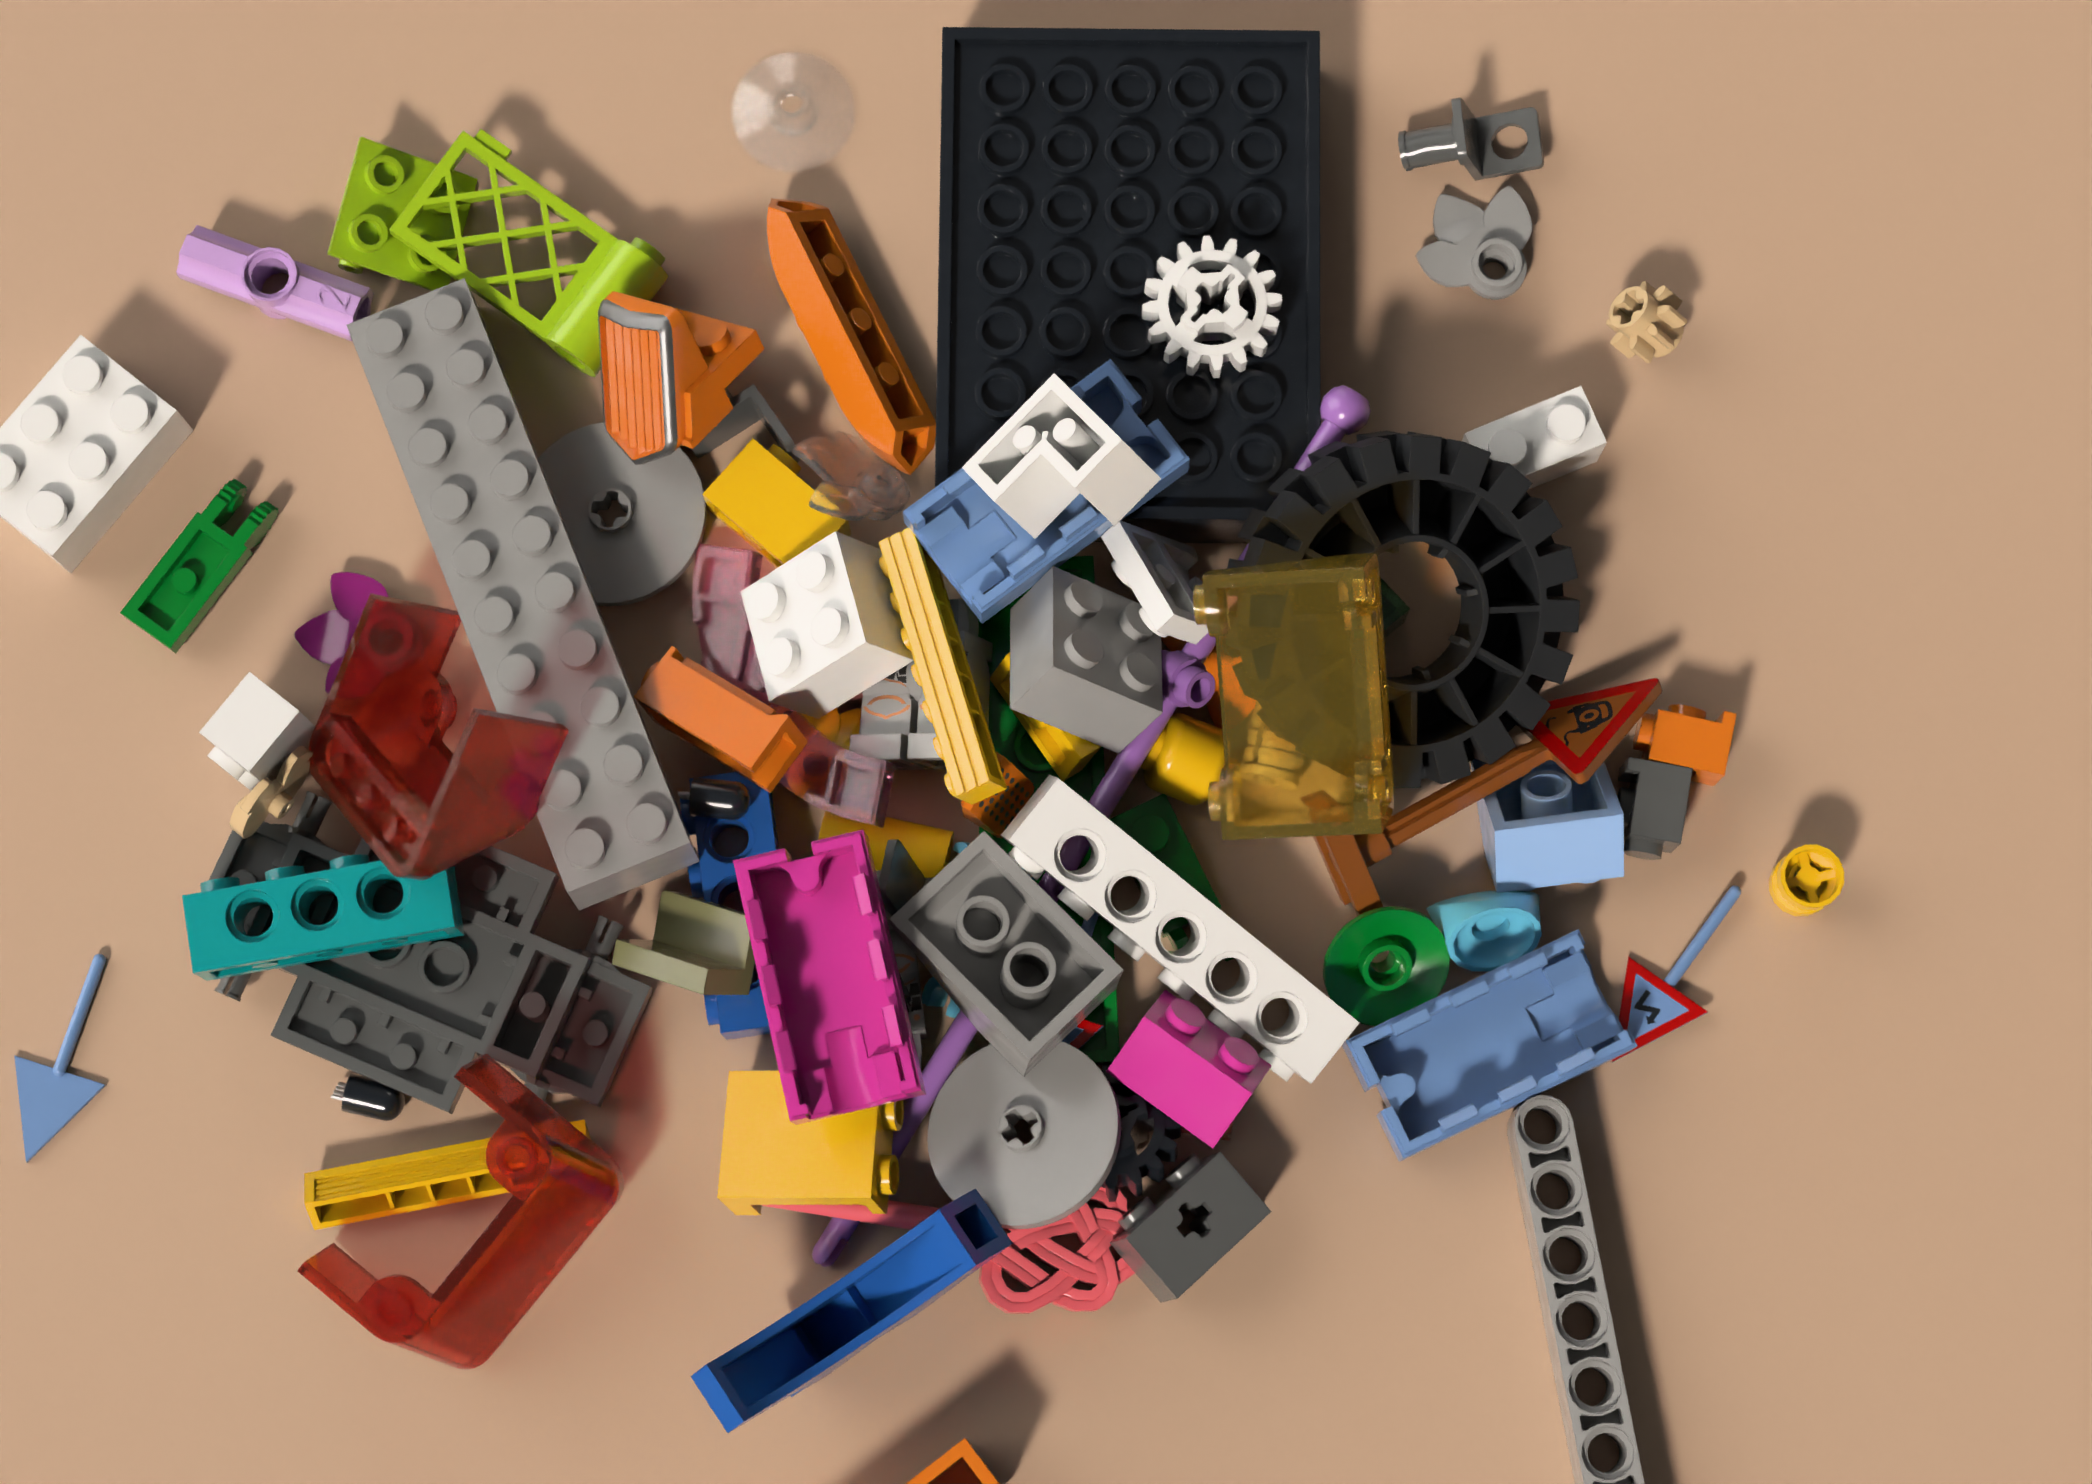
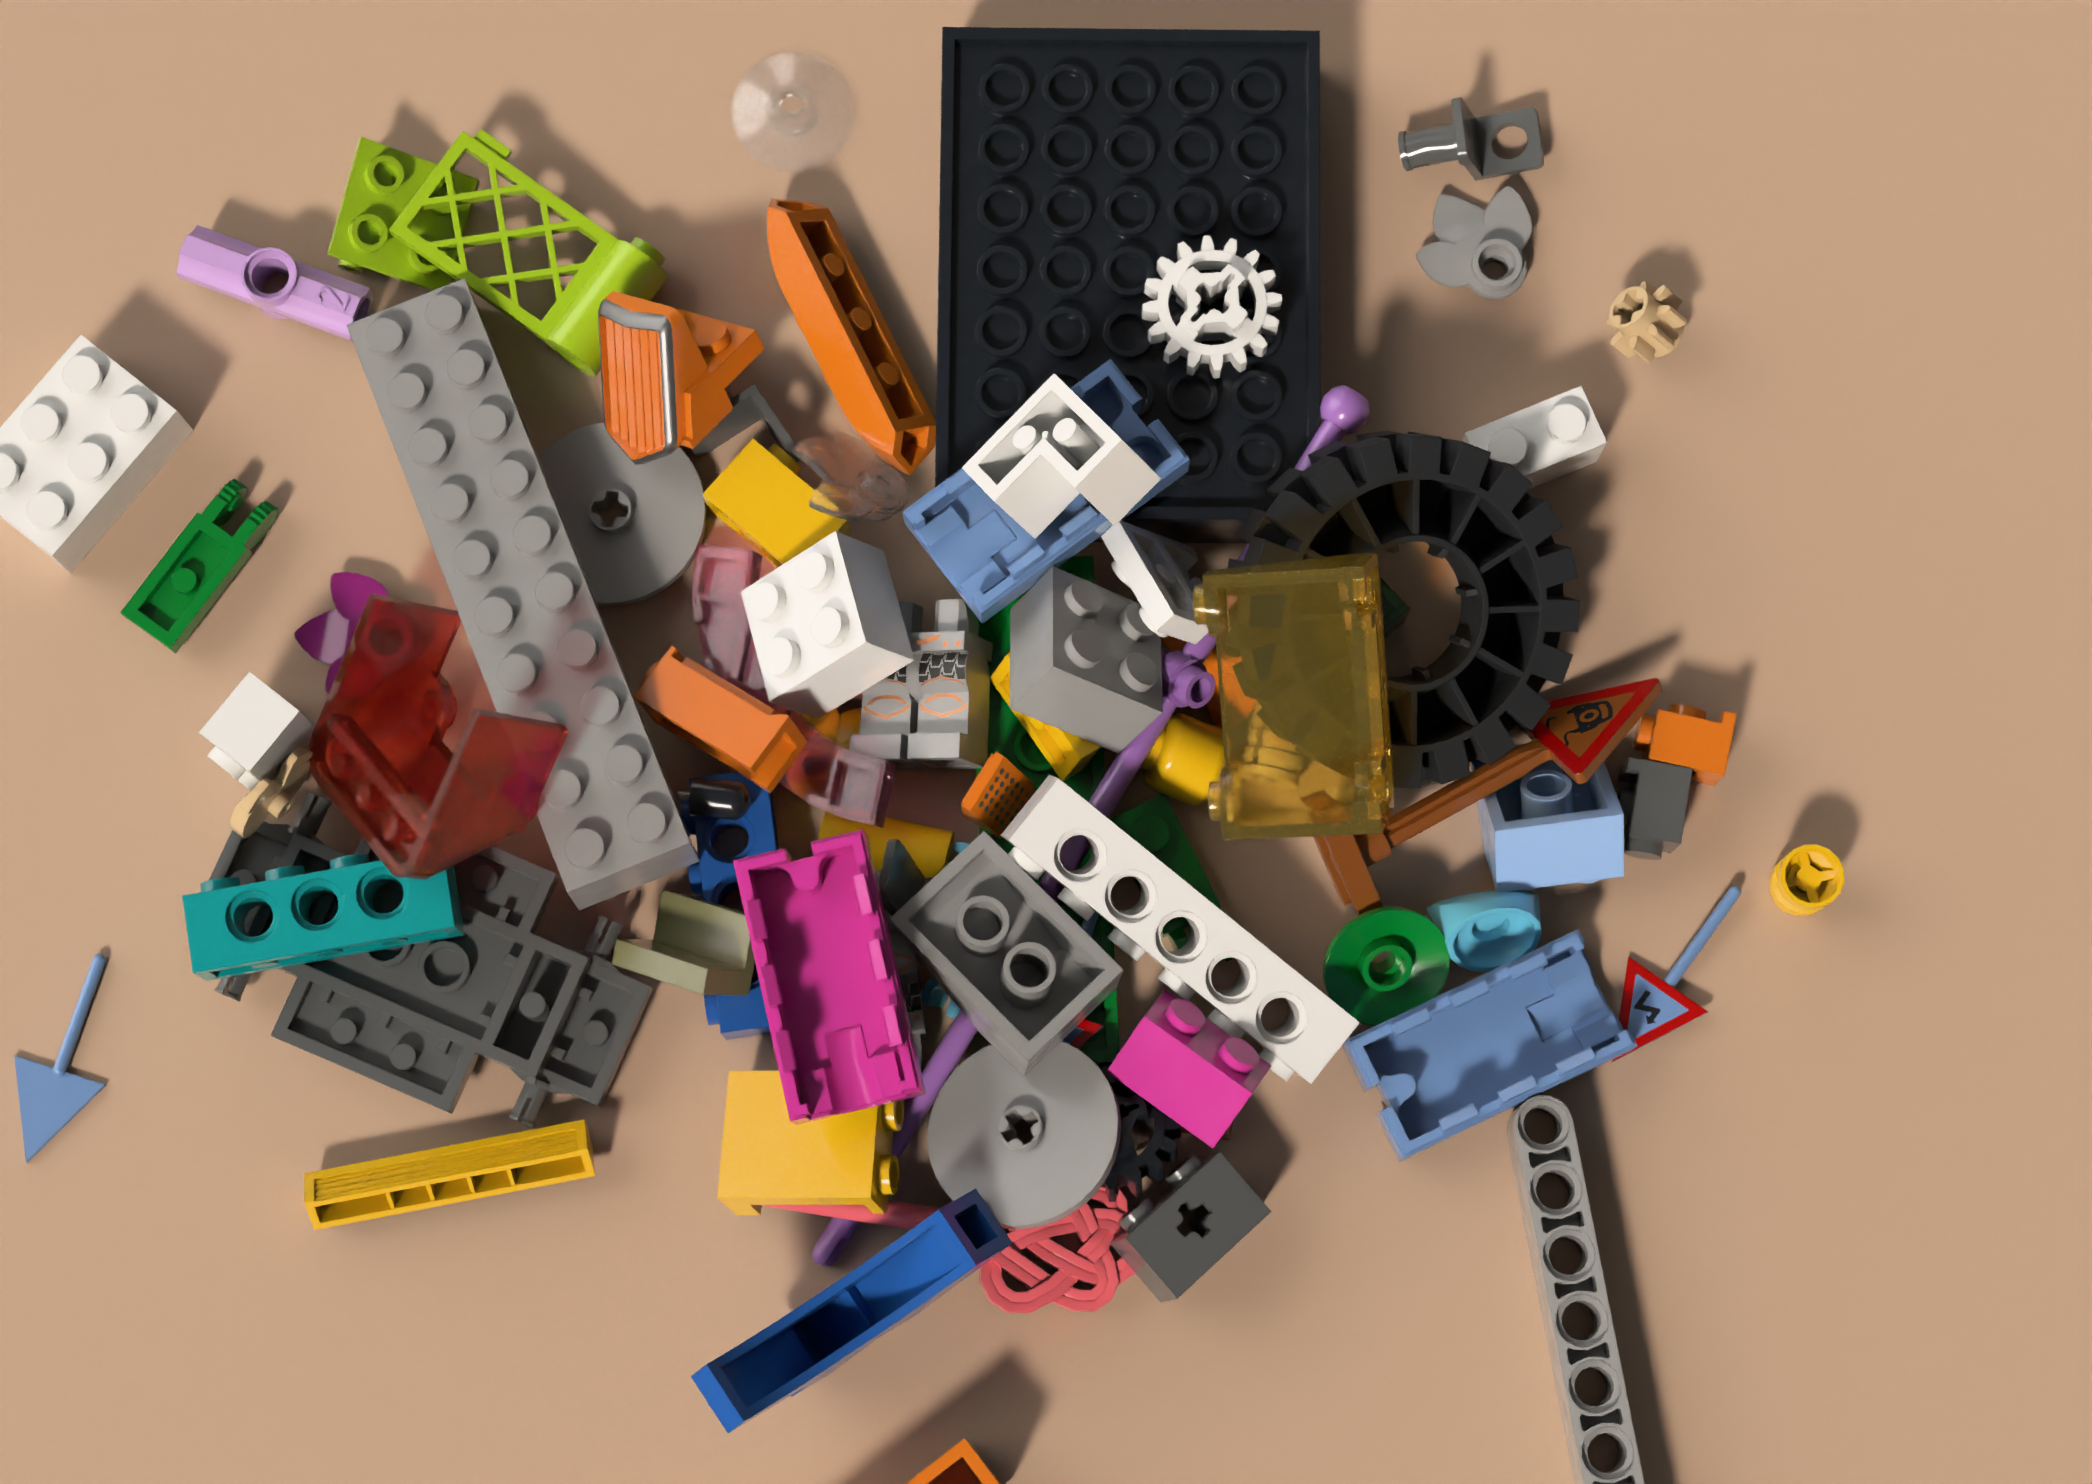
(369, 1098): black piece -> none
(558, 1200): clear red windscreen -> none
(941, 669): yellow piece -> none

